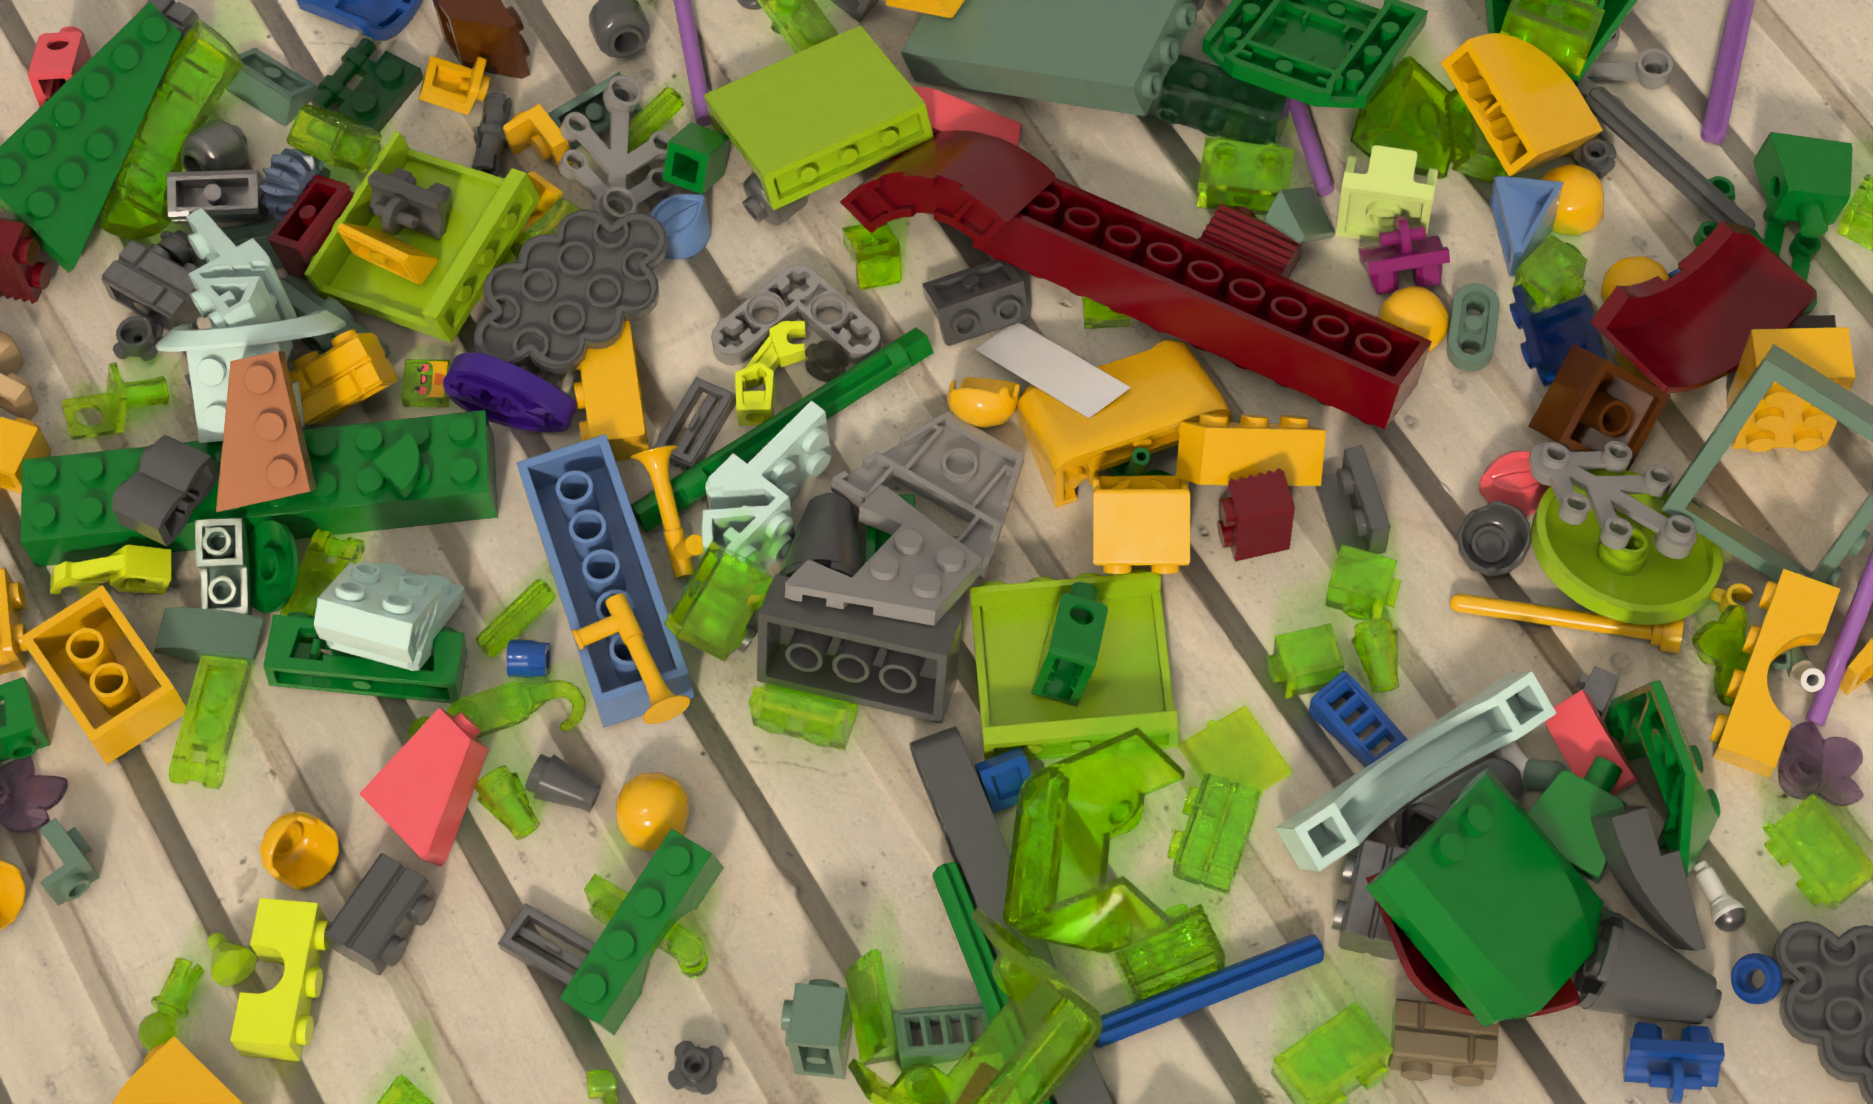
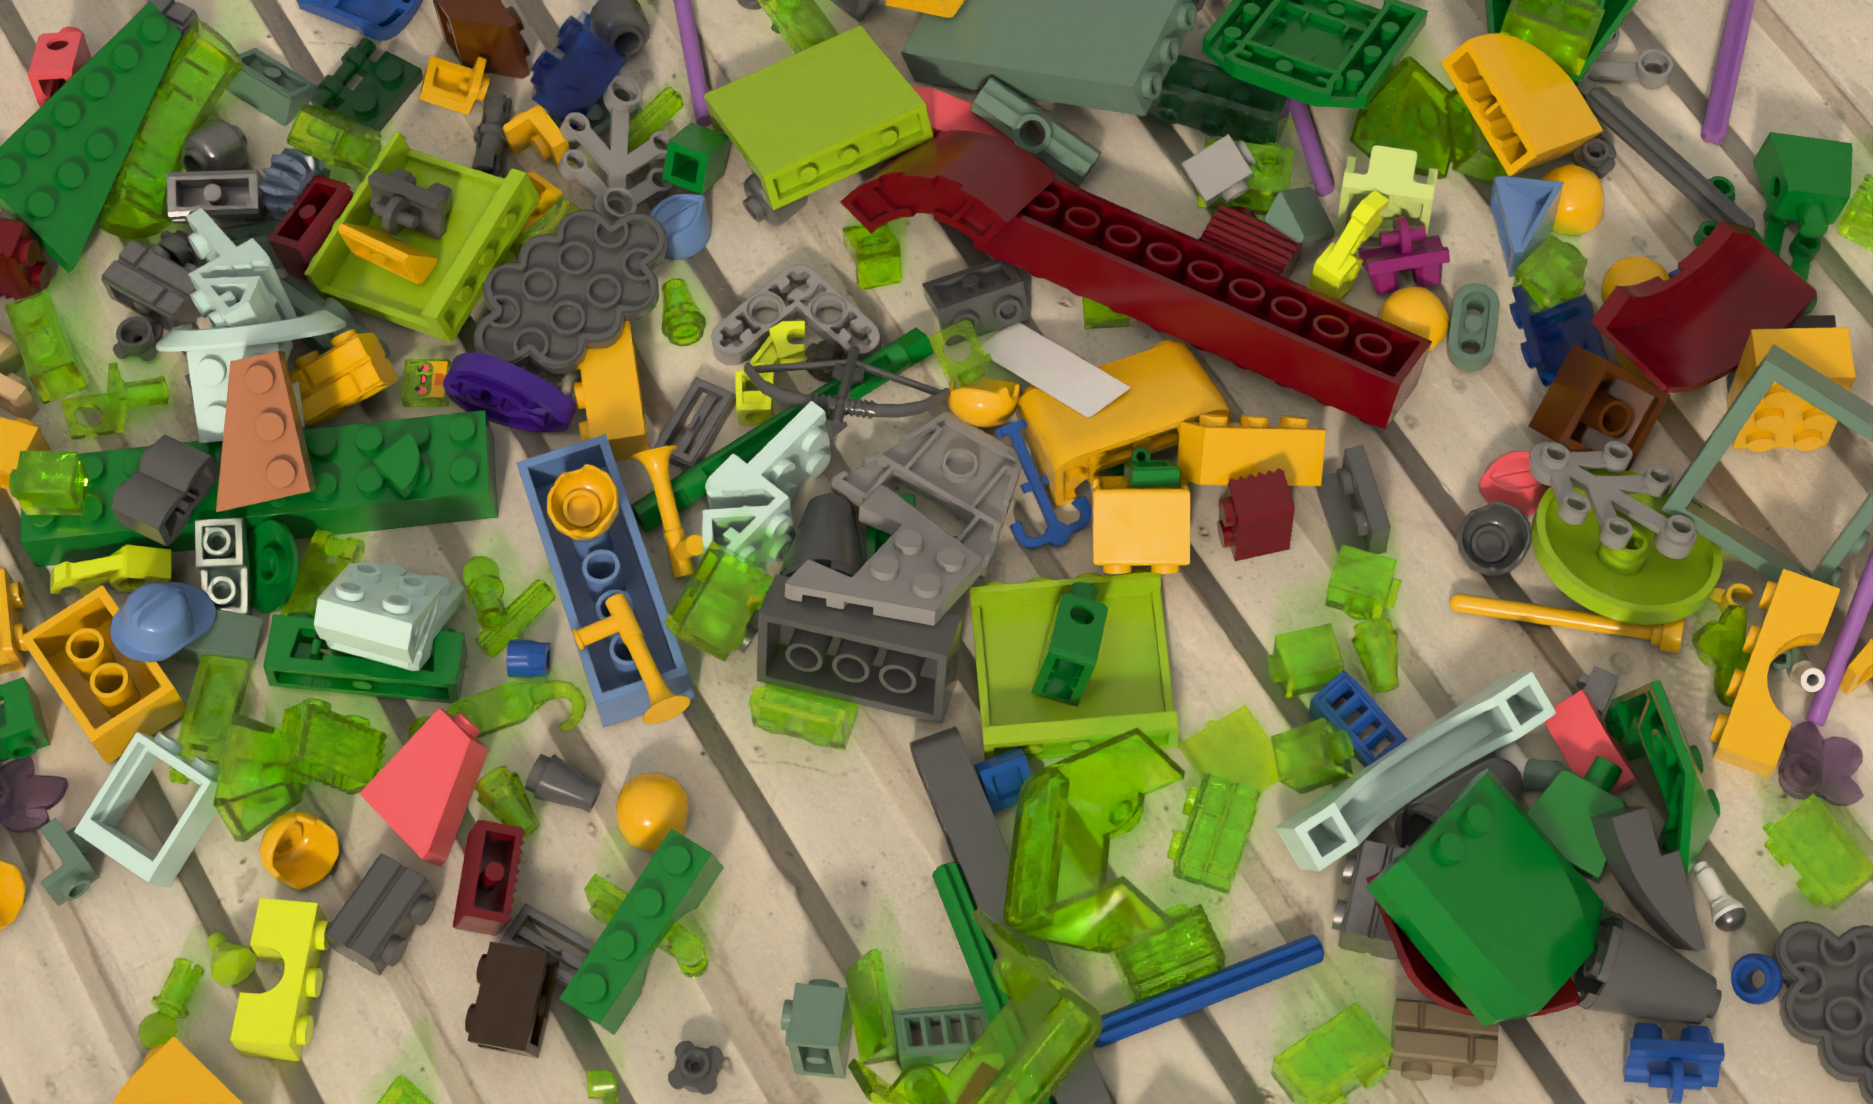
(45, 346): none -> clear neon green brick
(49, 482): none -> clear neon green brick
(120, 788): none -> light aqua window
(161, 620): none -> medium blue piece
(250, 785): none -> clear neon green slope
(330, 746): none -> clear neon green brick
(485, 592): none -> clear neon green pin
(488, 878): none -> dark red brick
(512, 999): none -> dark brown brick
(575, 70): none -> clear blue bracket
(583, 503): none -> yellow hair
(681, 316): none -> clear neon green cone
(847, 372): none -> dark grey piece
(971, 368): none -> clear neon green bracket
(1011, 114): none -> sand green piece
(1057, 532): none -> blue piece
(1151, 473): none -> green tile
(1221, 170): none -> light grey brick
(1313, 755): none -> clear neon green brick
(1338, 265): none -> neon yellow piece

